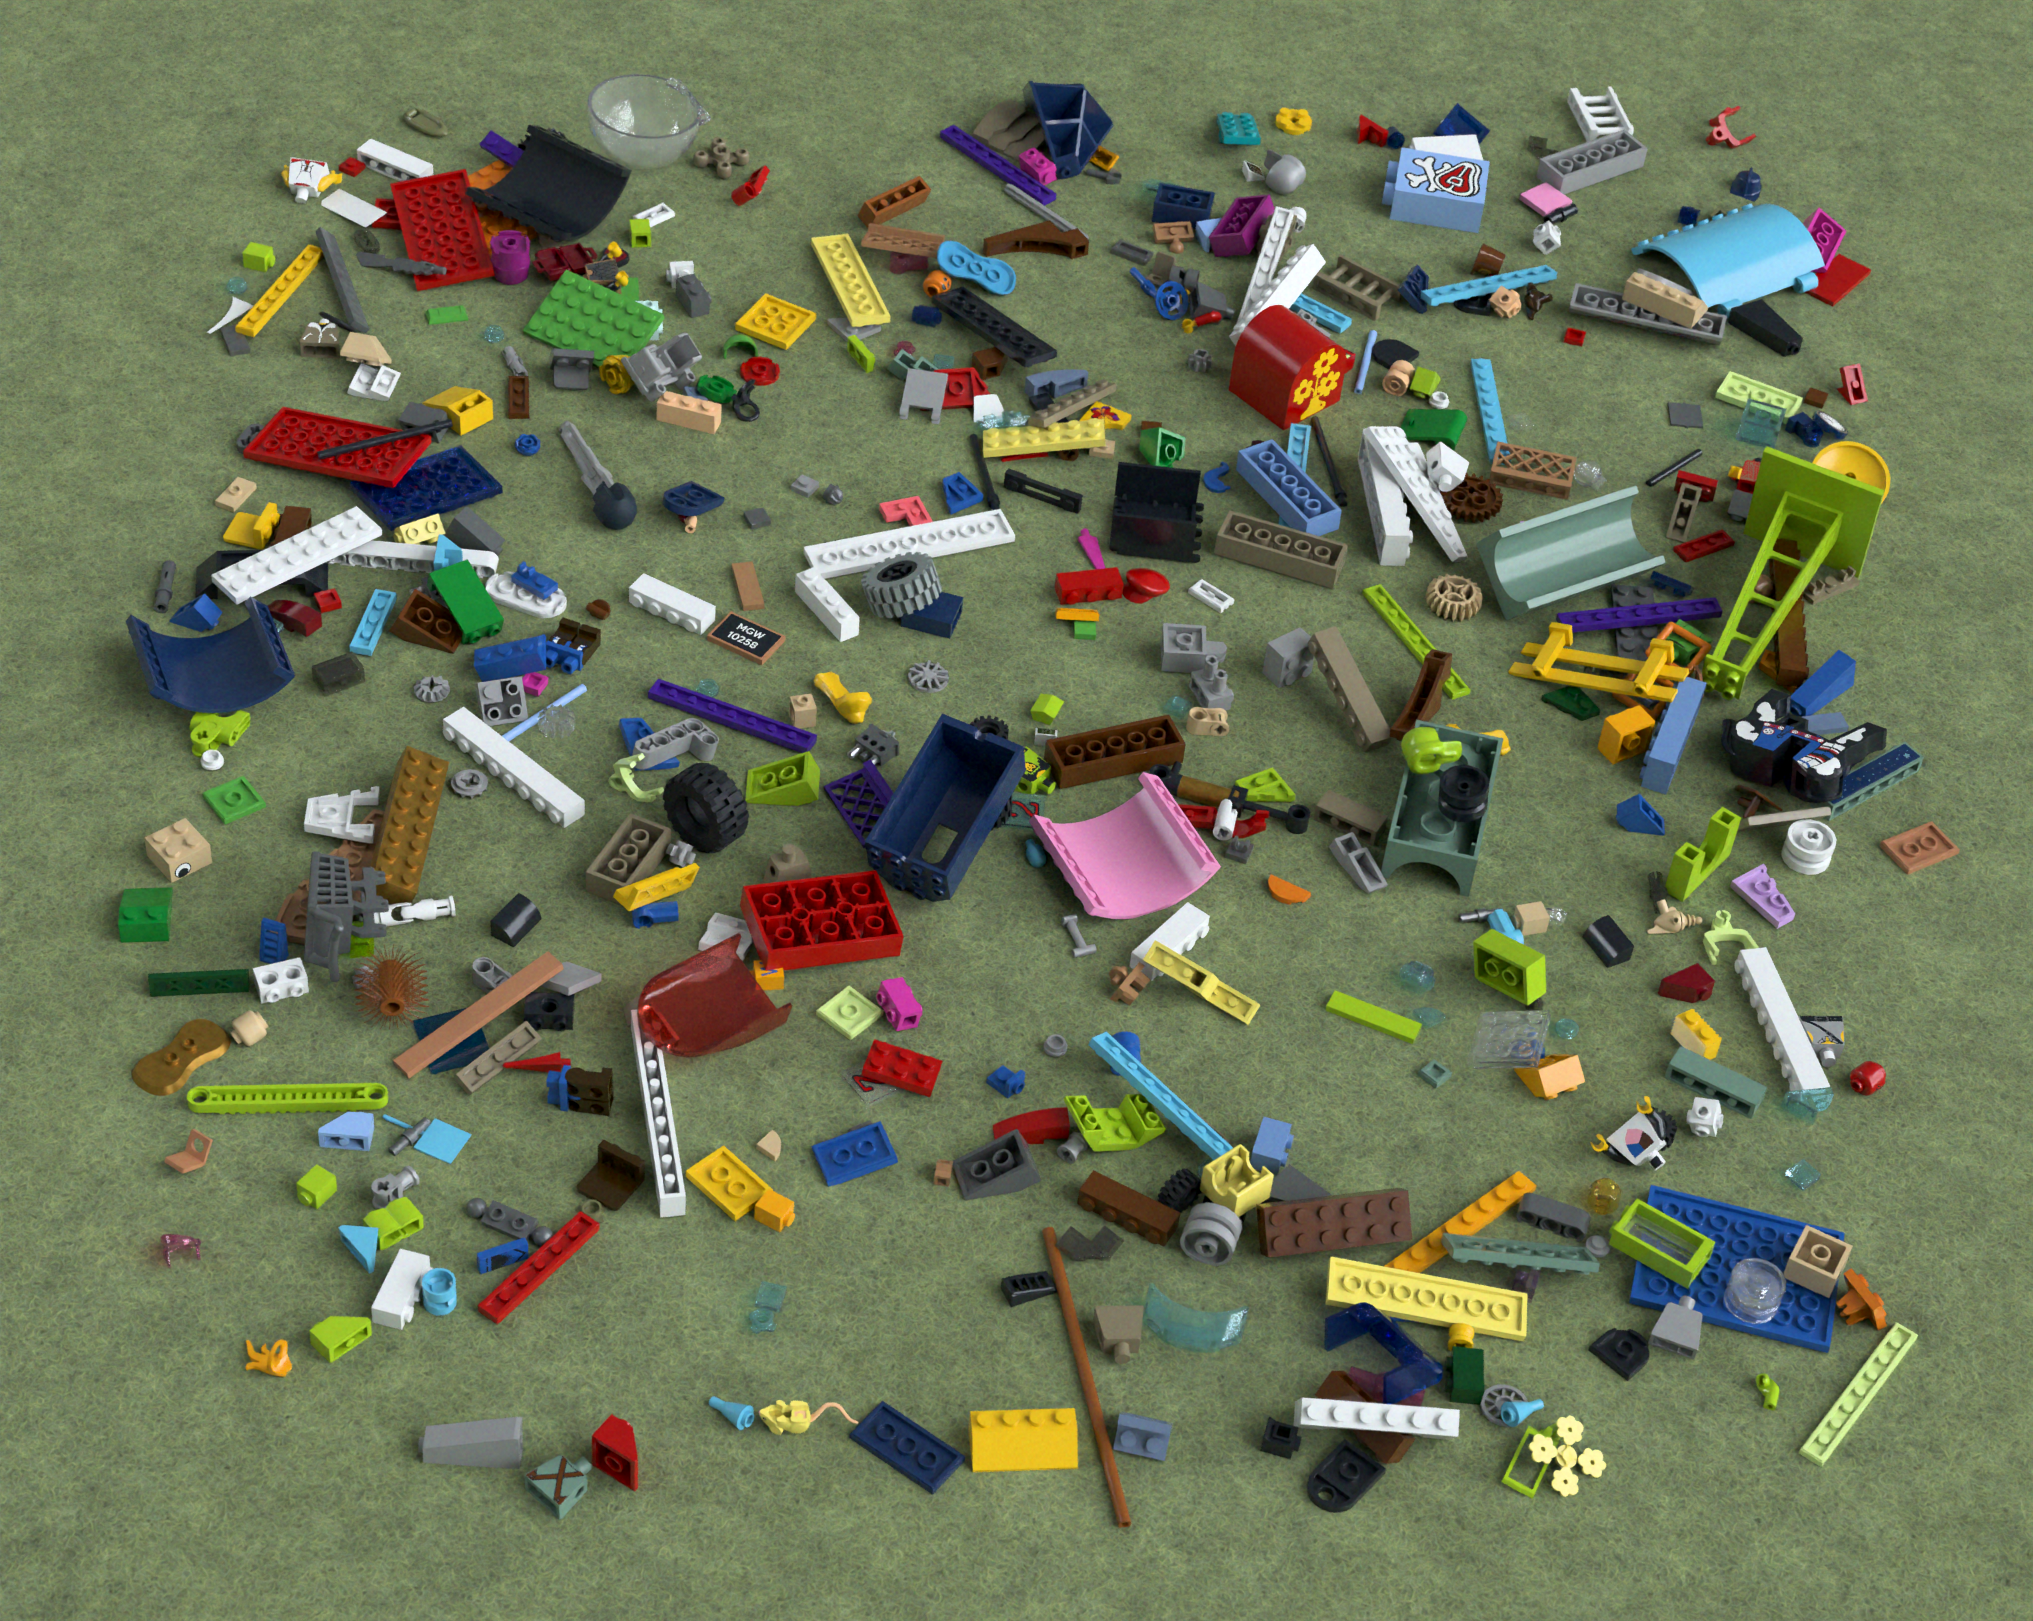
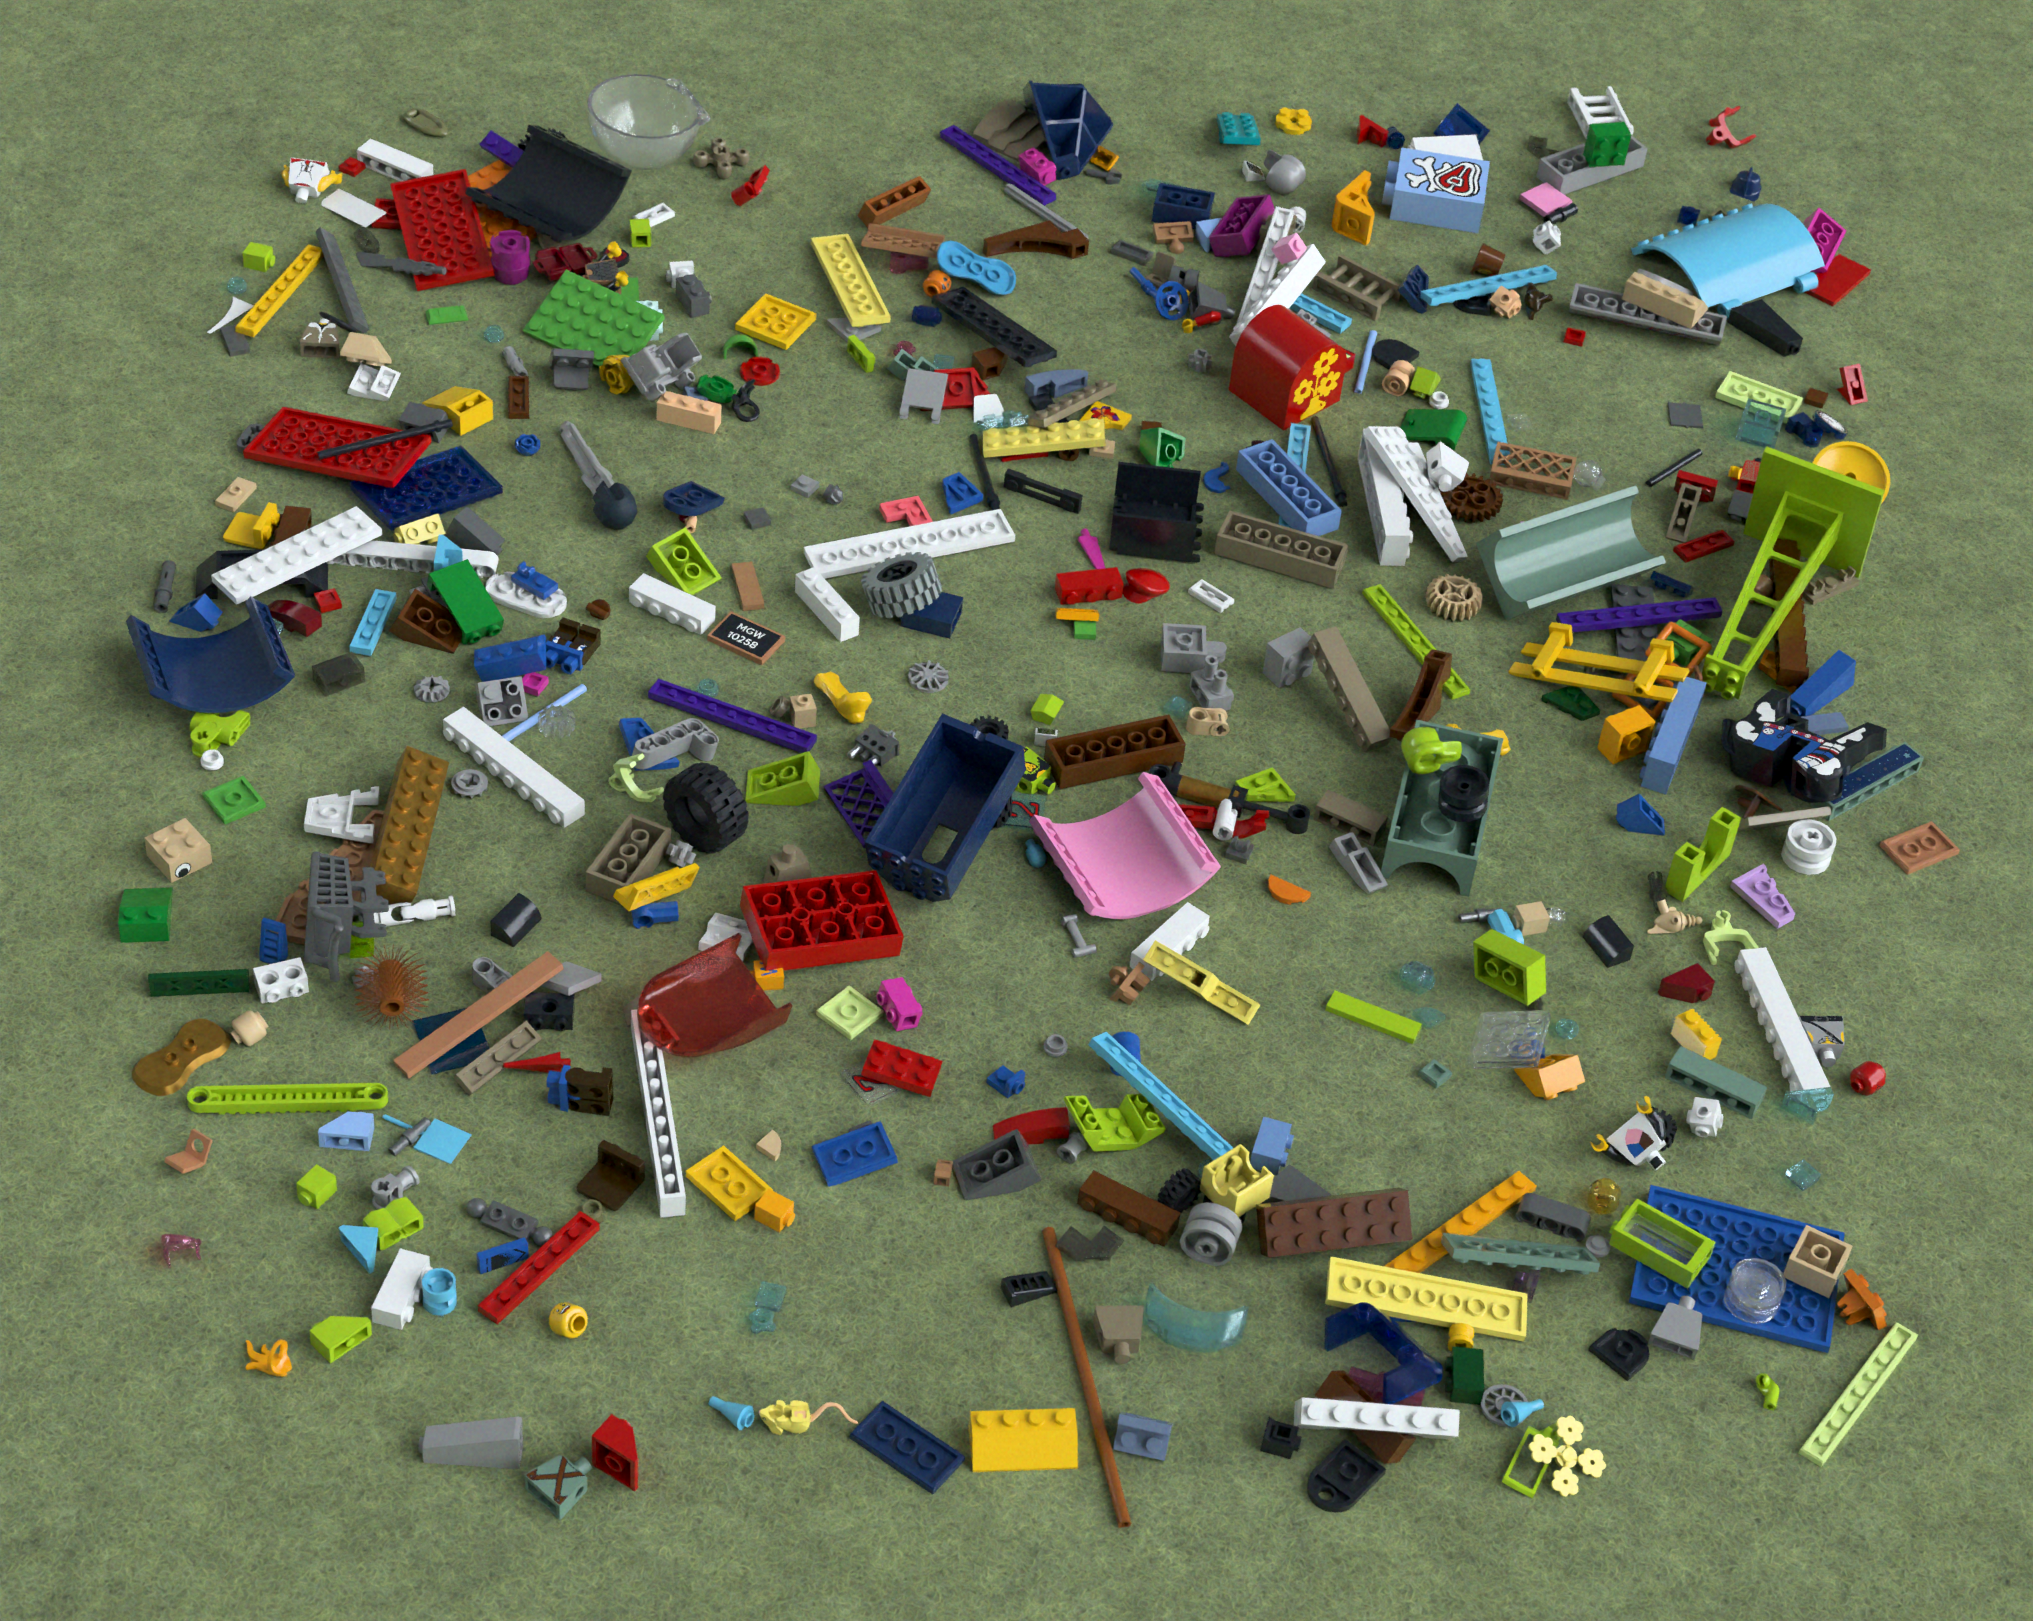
(568, 1320): none -> yellow head
(683, 563): none -> lime slope
(779, 706): none -> dark tan tile
(1289, 248): none -> bright pink brick
(1352, 211): none -> light orange bracket
(1607, 144): none -> green brick

